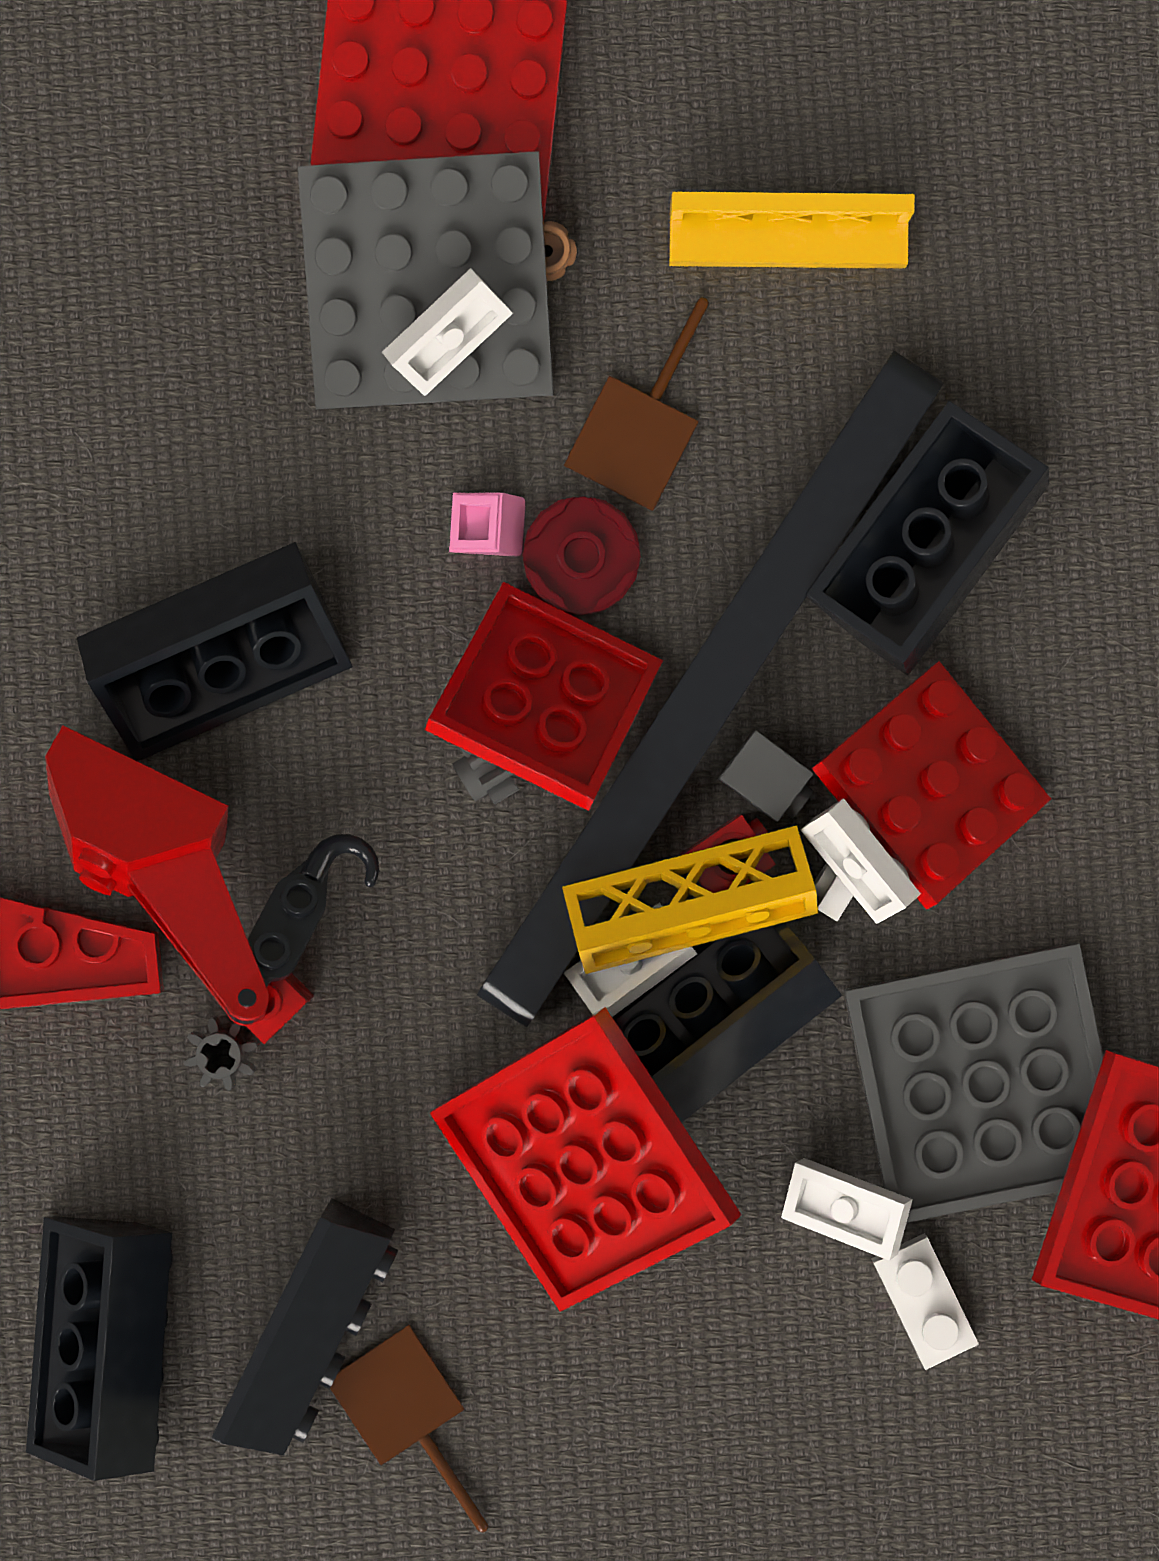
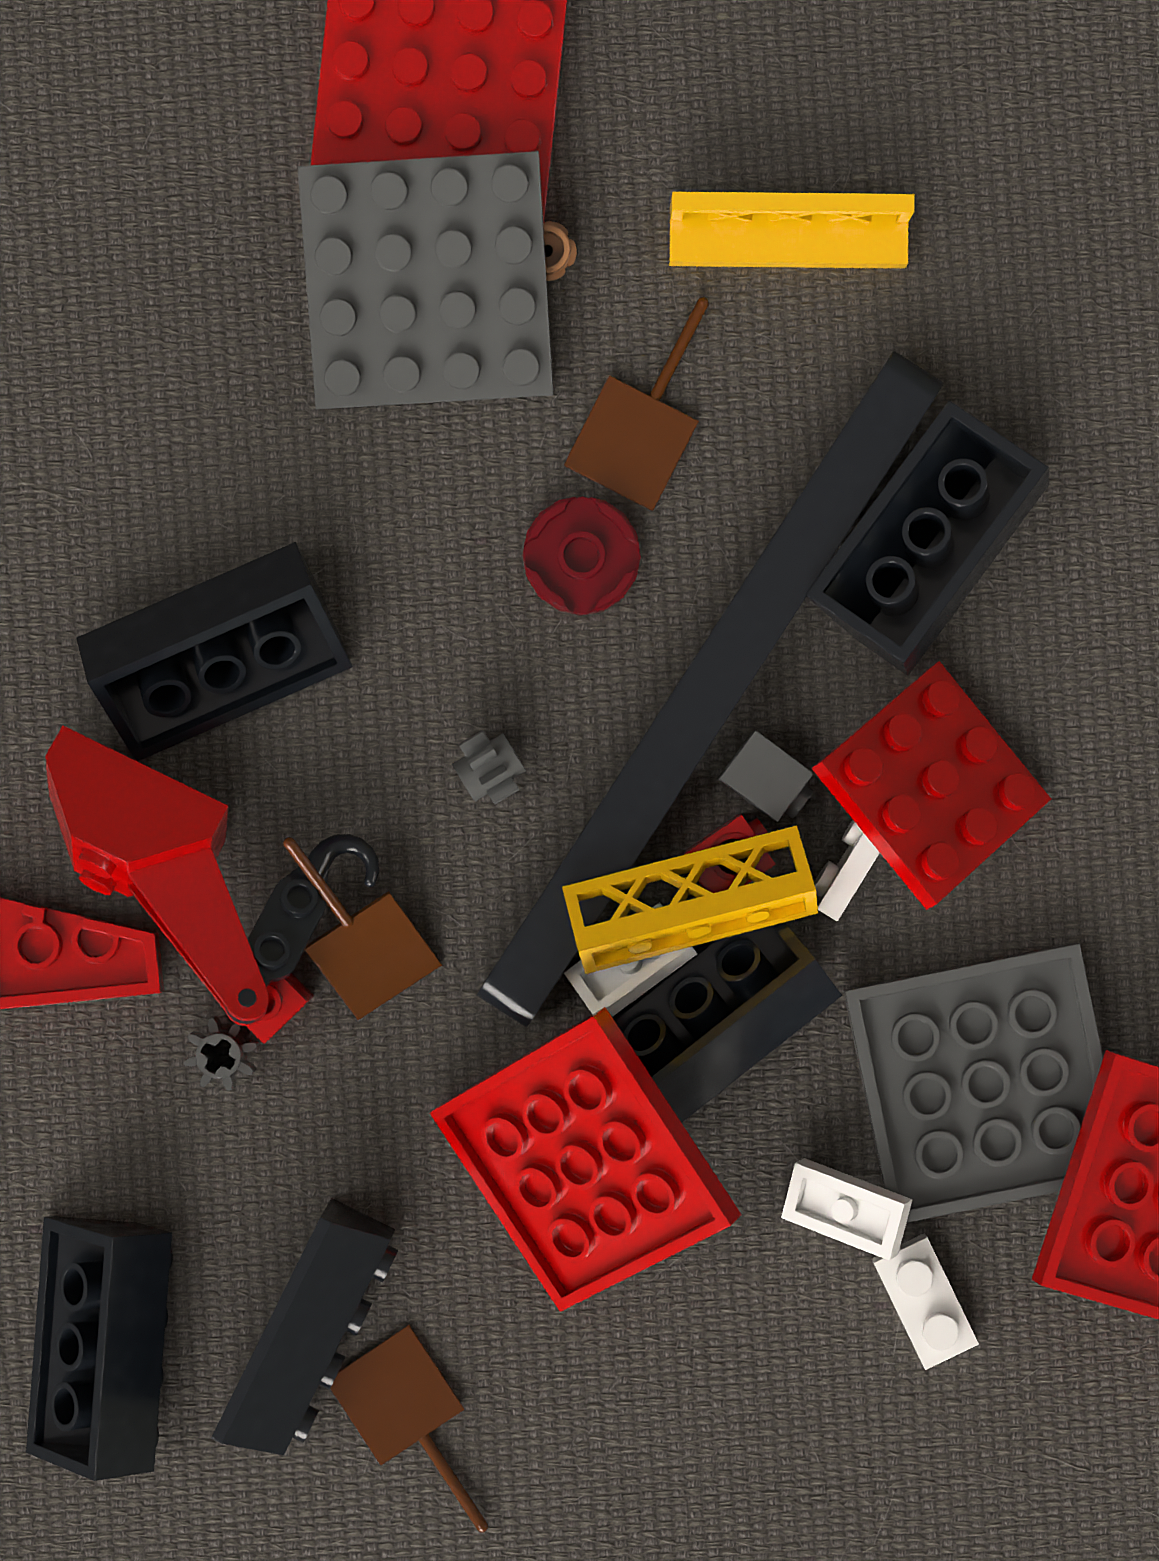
(370, 952): none -> reddish brown piece
(447, 332): white plate -> none
(487, 524): bright pink slope -> none
(544, 695): red plate -> none
(861, 861): white plate -> none

